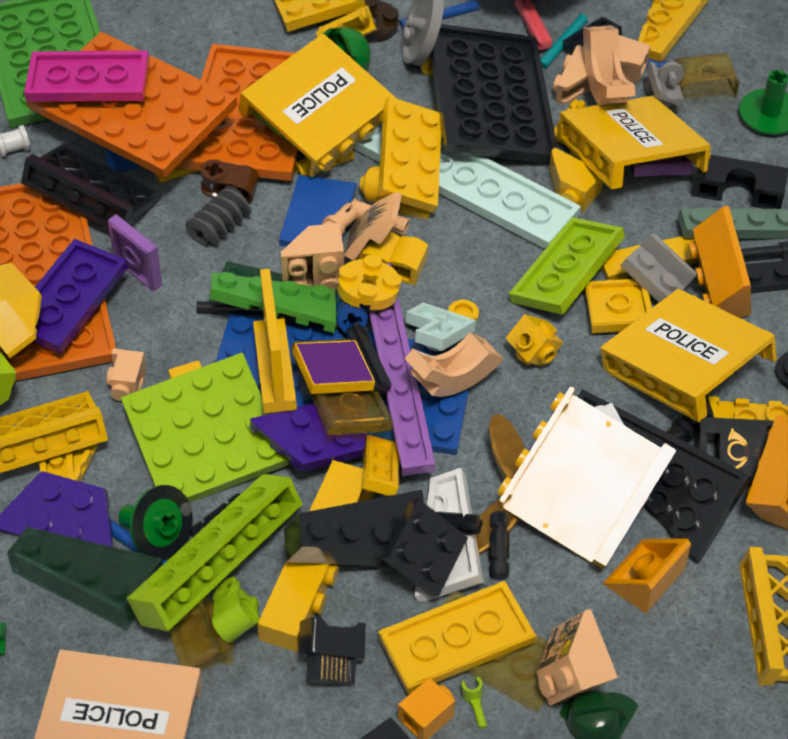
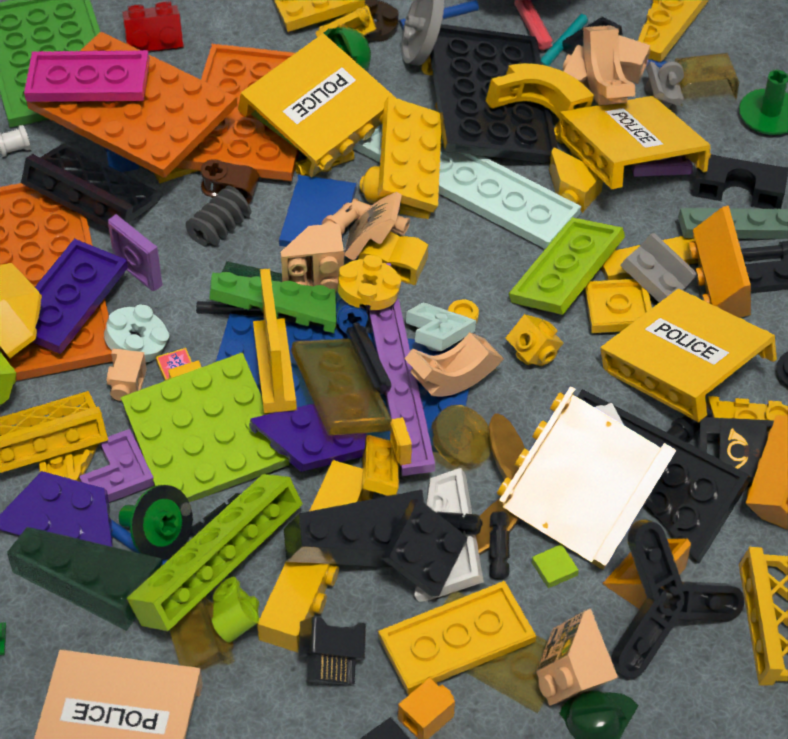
(126, 467): none -> medium lavender plate
(139, 320): none -> light aqua plate
(153, 27): none -> red bracket
(172, 360): none -> tile
(333, 367): dark purple tile -> none
(400, 441): none -> yellow tile
(461, 436): none -> clear yellow tile
(474, 697): lime hand -> none
(539, 85): none -> yellow arch
(555, 566): none -> lime tile
(655, 620): none -> black piece

